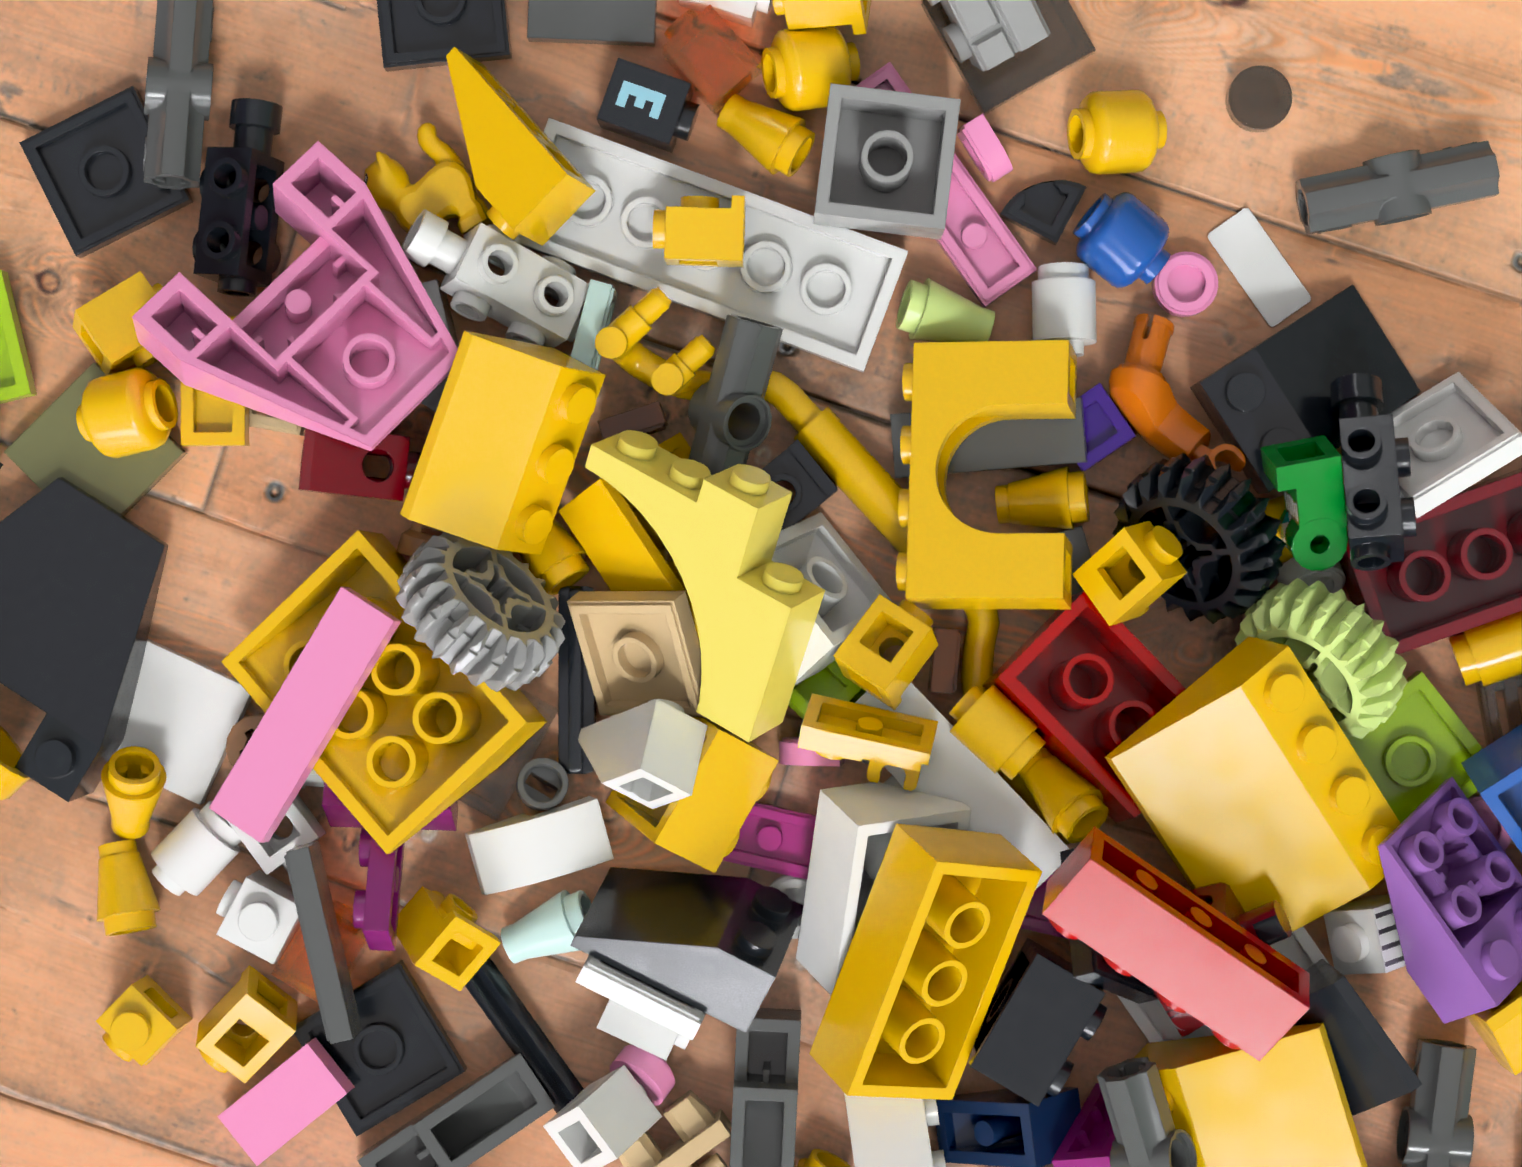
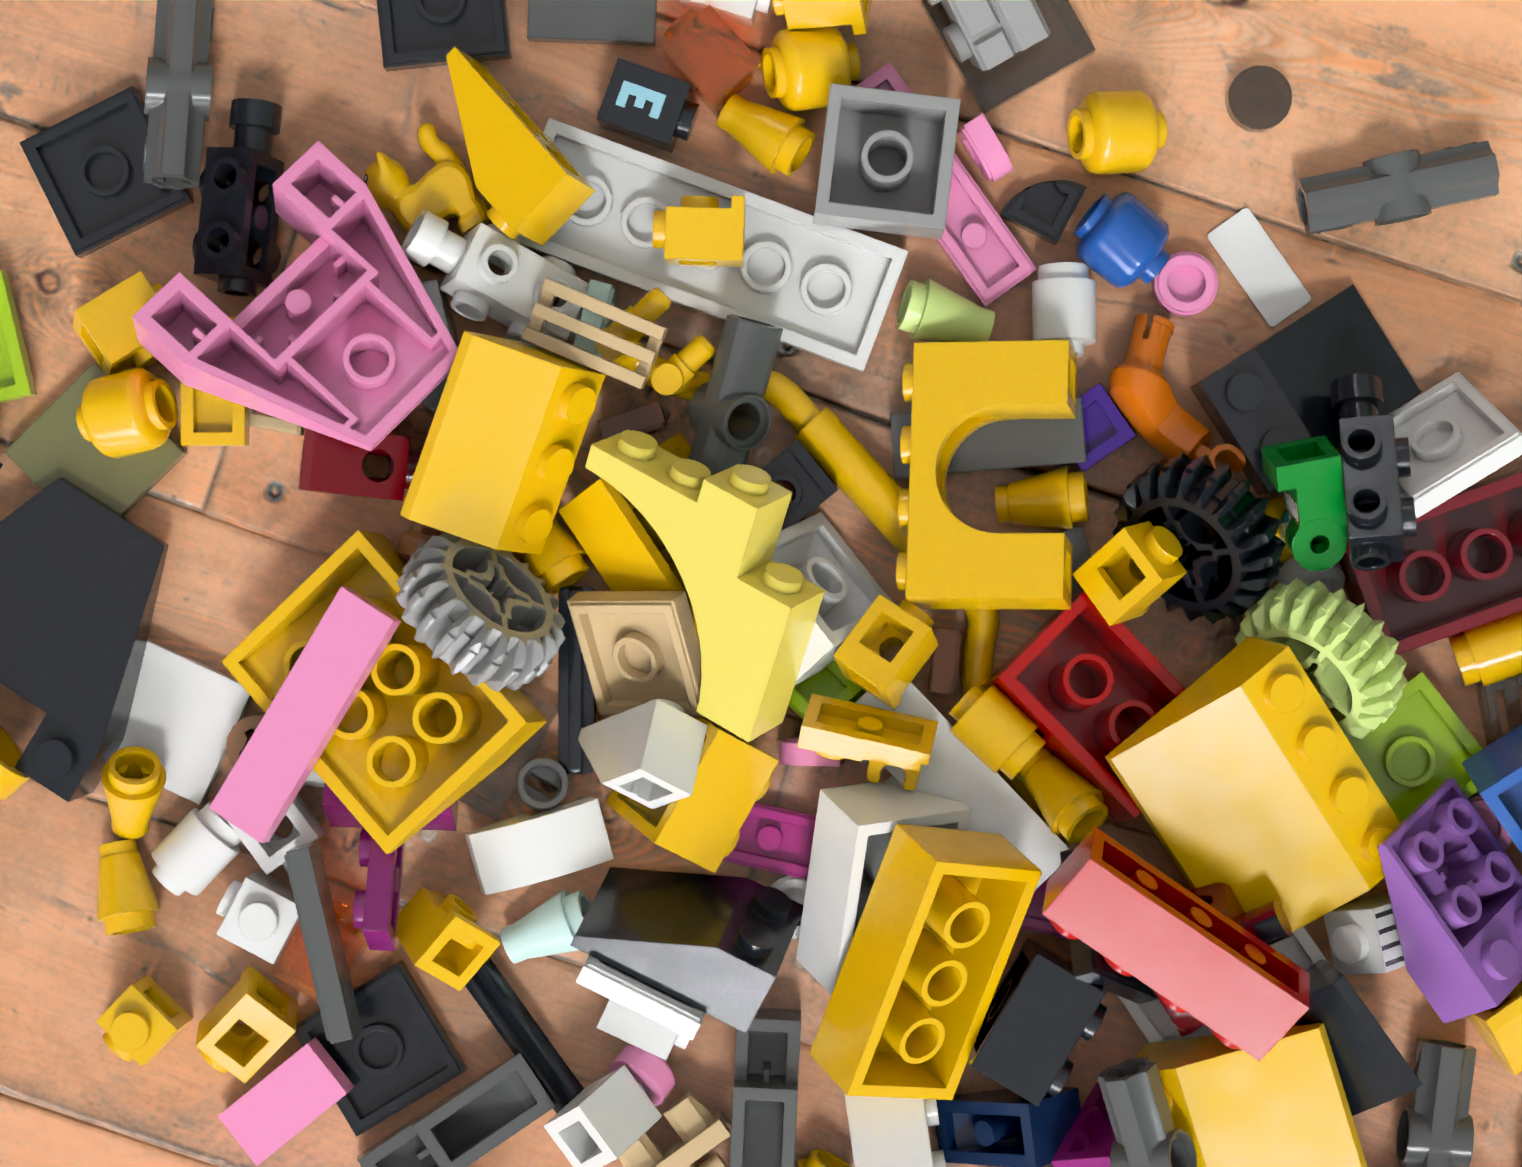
(543, 312): none -> tan tile

